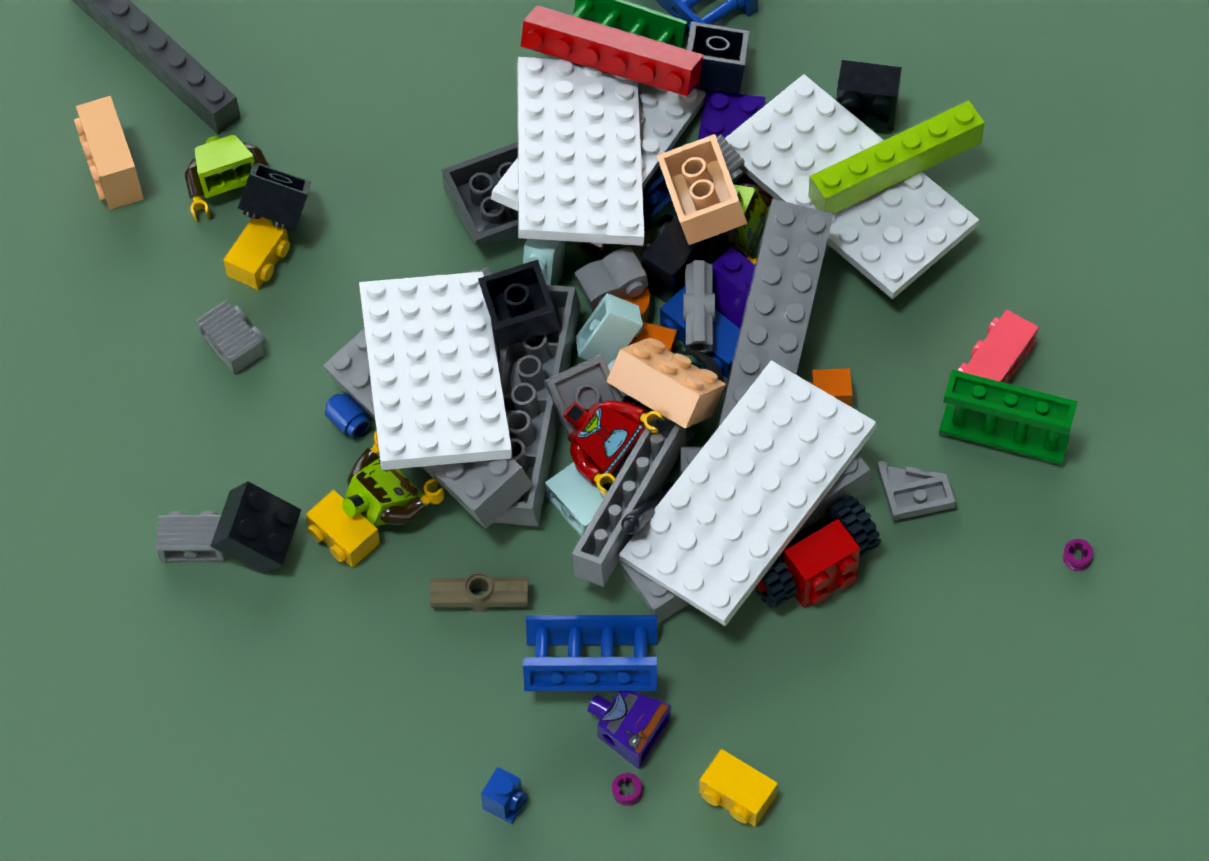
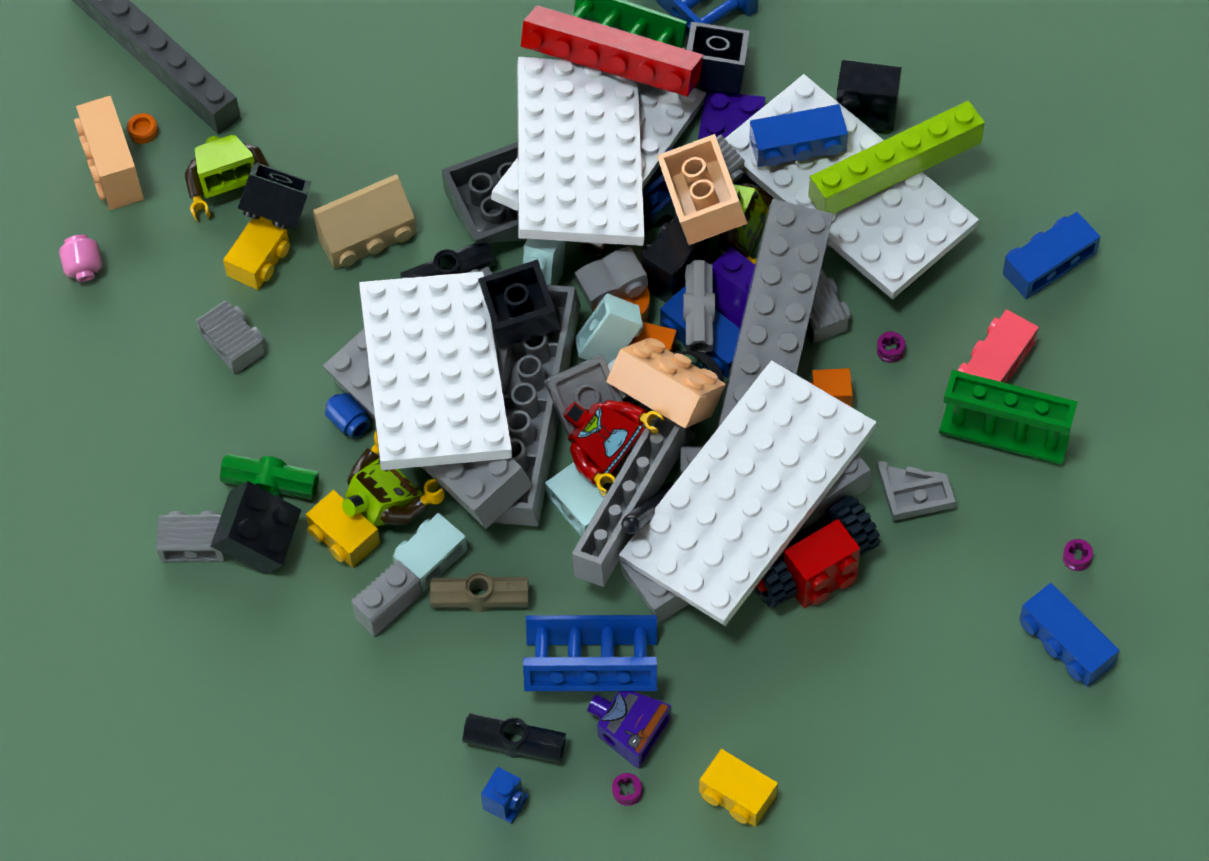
(80, 257): none -> bright pink head
(142, 128): none -> orange tile
(271, 475): none -> green piece
(364, 222): none -> tan slope
(386, 597): none -> light grey brick
(432, 550): none -> light aqua brick
(461, 261): none -> black piece
(493, 734): none -> black piece
(798, 135): none -> blue brick
(827, 314): none -> light grey brick
(887, 339): none -> magenta bush
(1051, 254): none -> blue brick
(1068, 635): none -> blue brick

